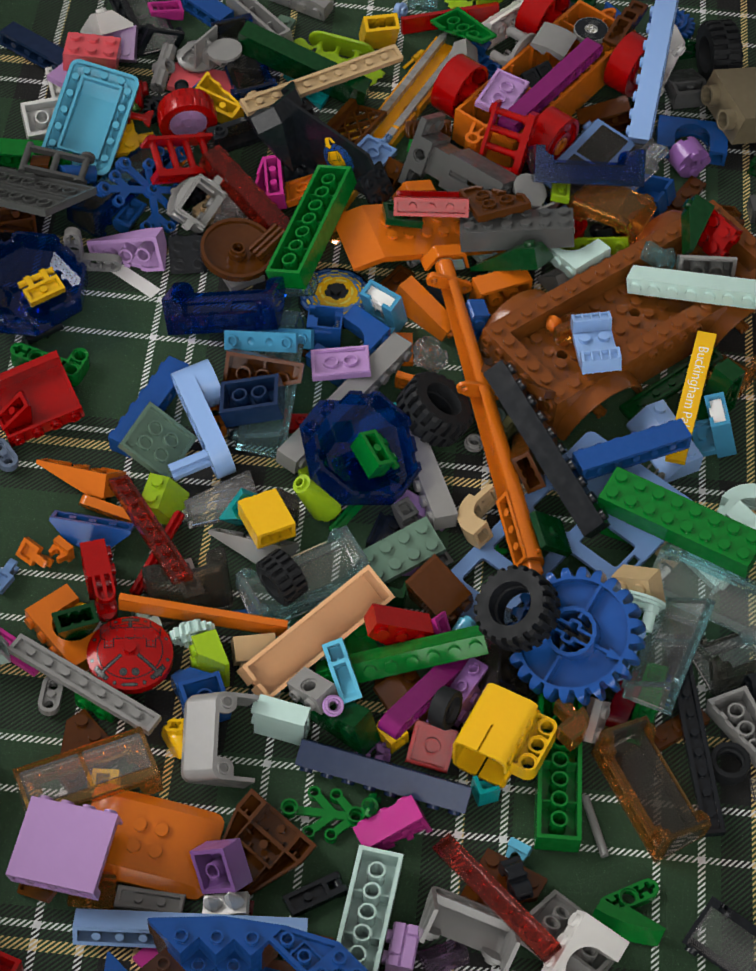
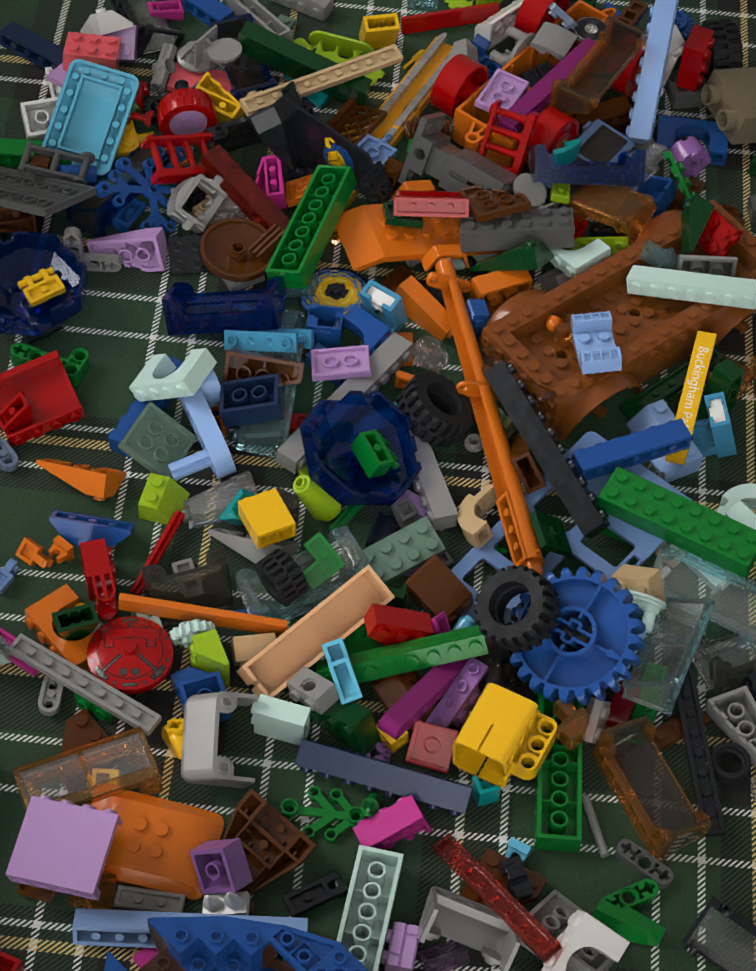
(104, 508): orange beam -> none
(137, 281): white sticker -> none
(151, 530): clear red plate -> none
(158, 383): none -> light aqua arch
(326, 562): none -> green plate
(339, 705): lavender plate -> none
(401, 9): light blue plate -> none
(445, 708): black tyre -> none
(462, 26): green wedge -> none
(567, 22): none -> sand blue plate
(568, 152): none -> teal slope
(598, 68): none -> windscreen
(642, 854): none -> dark grey beam
(677, 170): none -> green wing
(695, 58): none -> red brick

